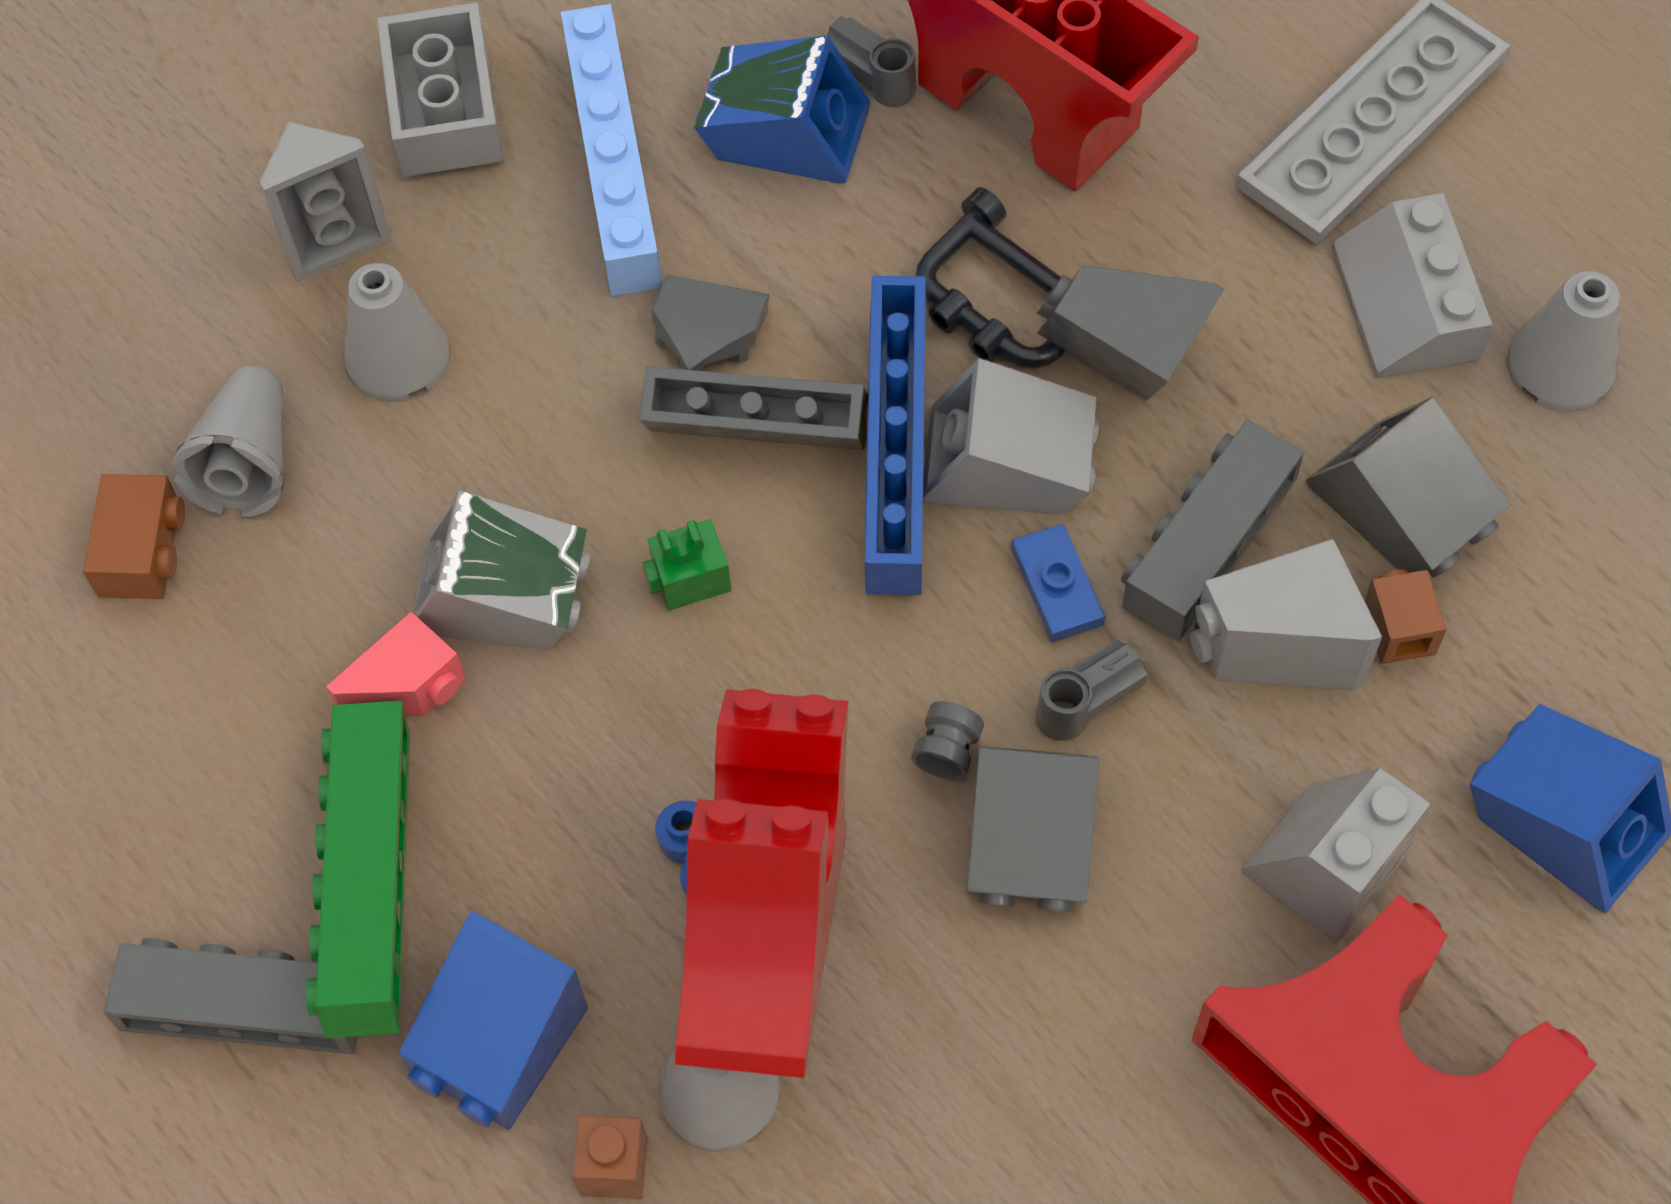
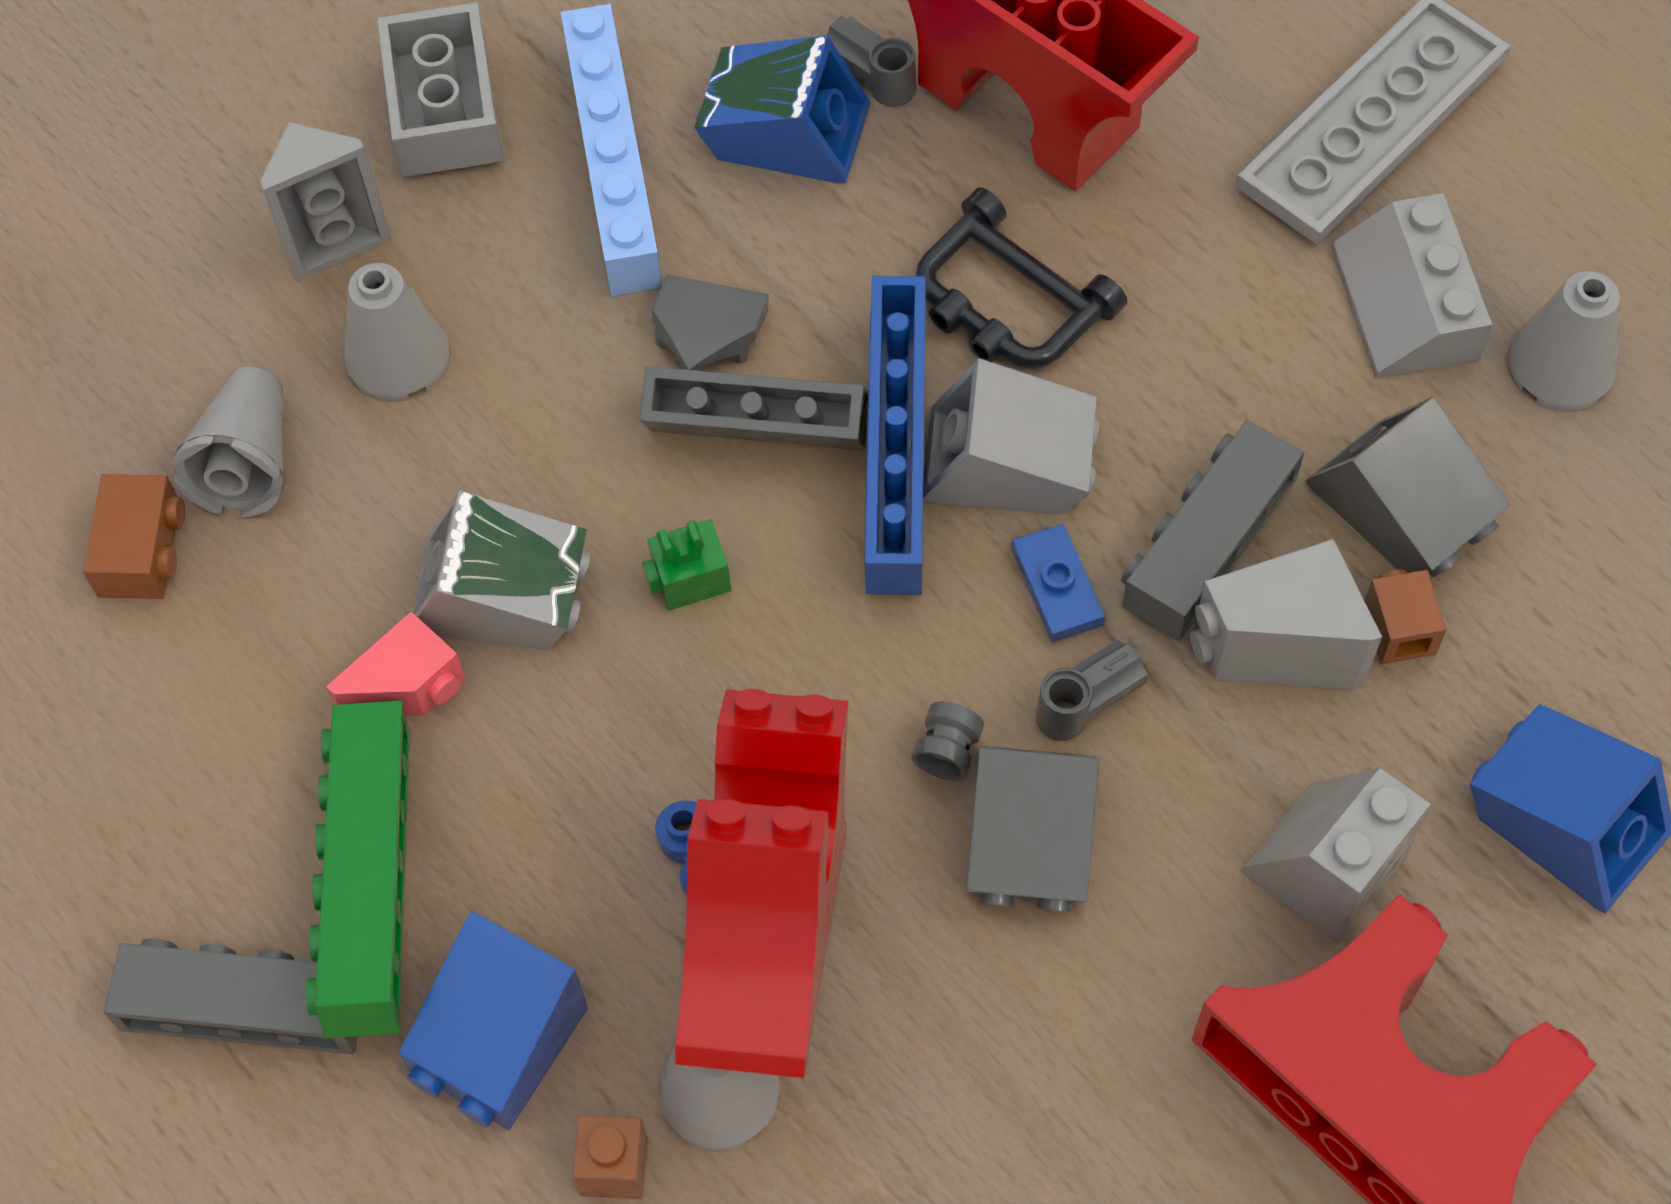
(1127, 322): dark grey slope -> none

